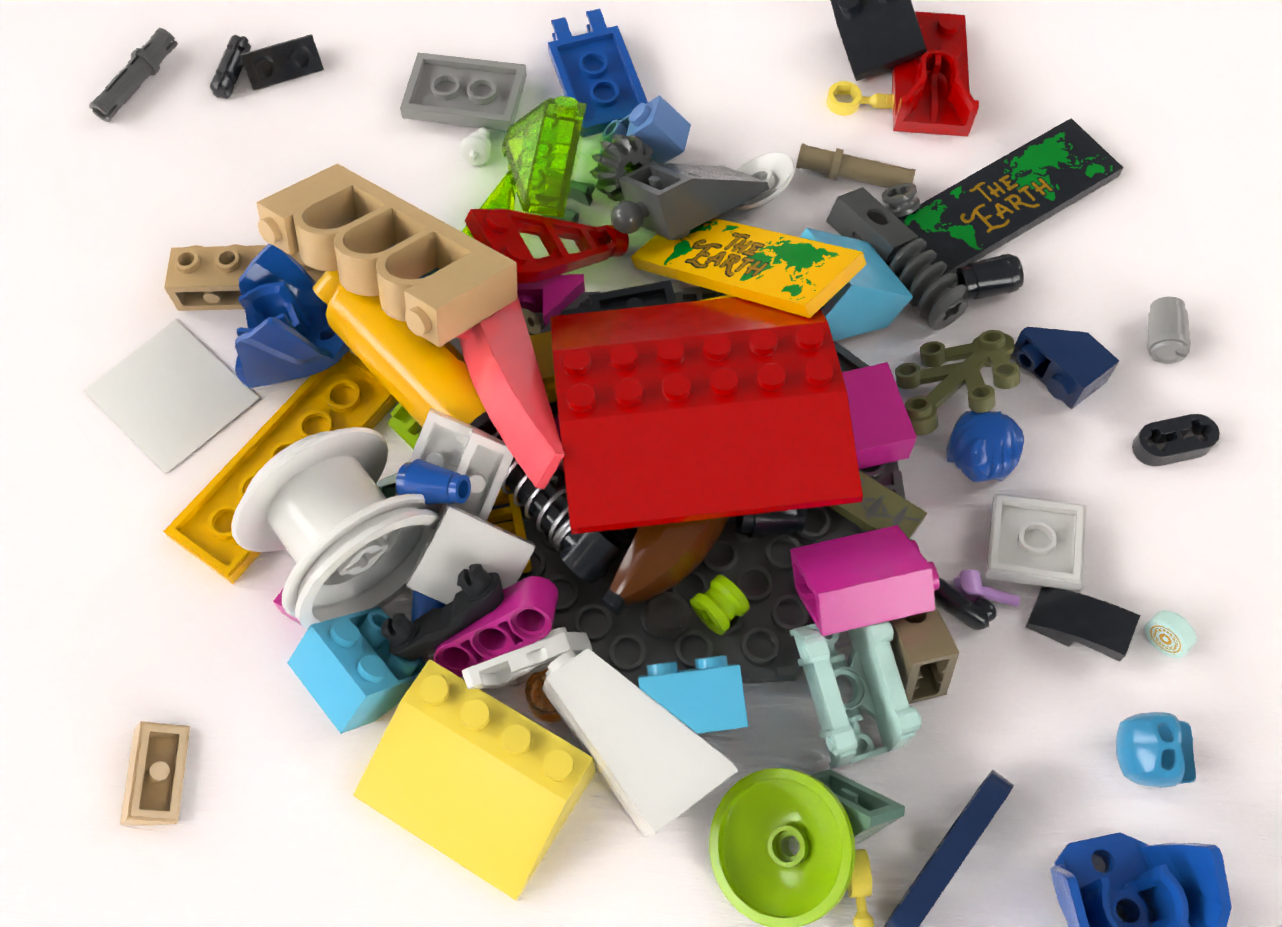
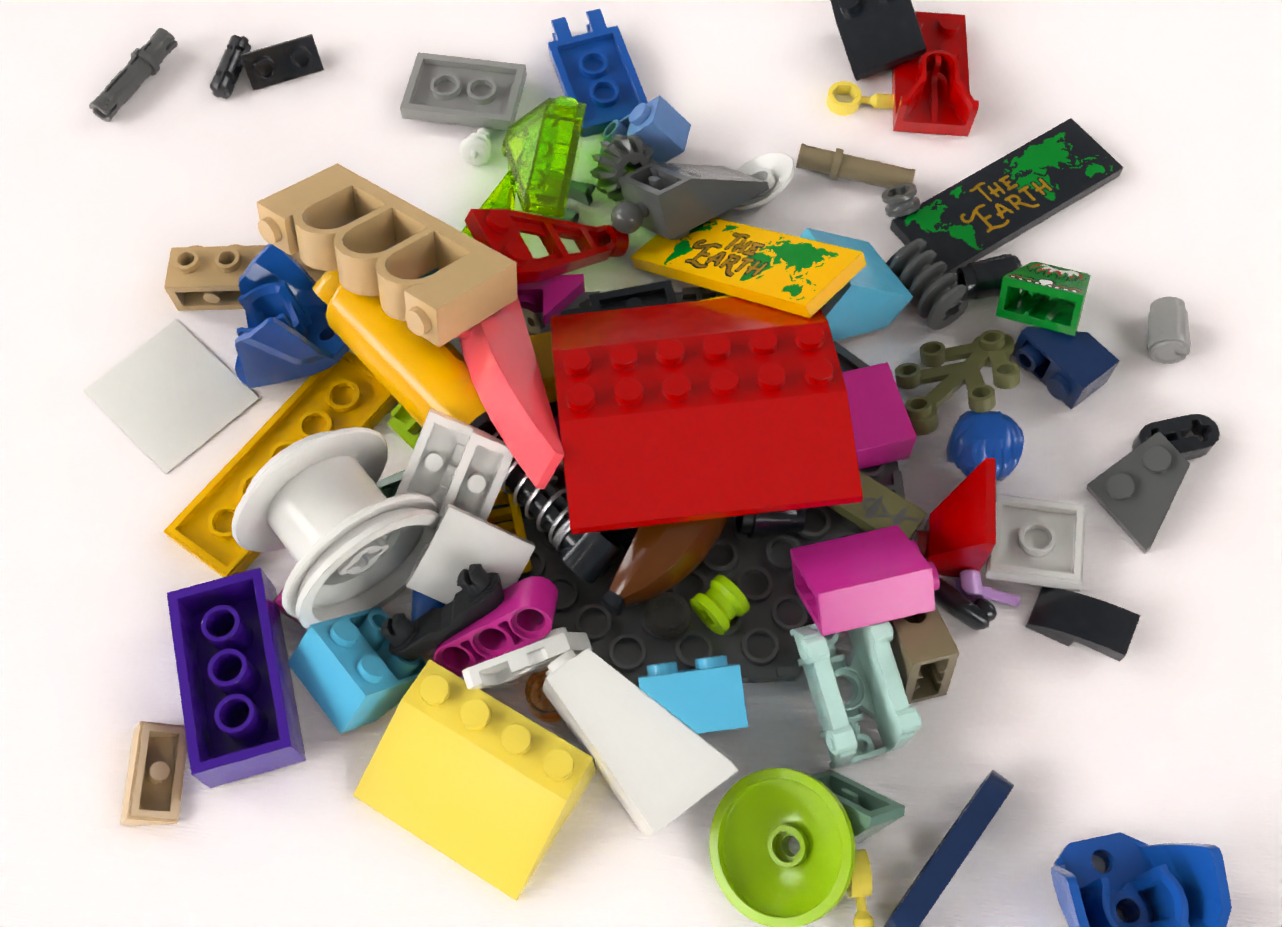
(234, 679): none -> dark purple brick
(433, 482): blue cone -> none
(871, 221): dark grey piece -> none
(963, 525): none -> red slope
(1049, 297): none -> green torso
(1141, 488): none -> dark grey wing
(1156, 750): dark azure helmet -> none
(1170, 634): light aqua tile -> none

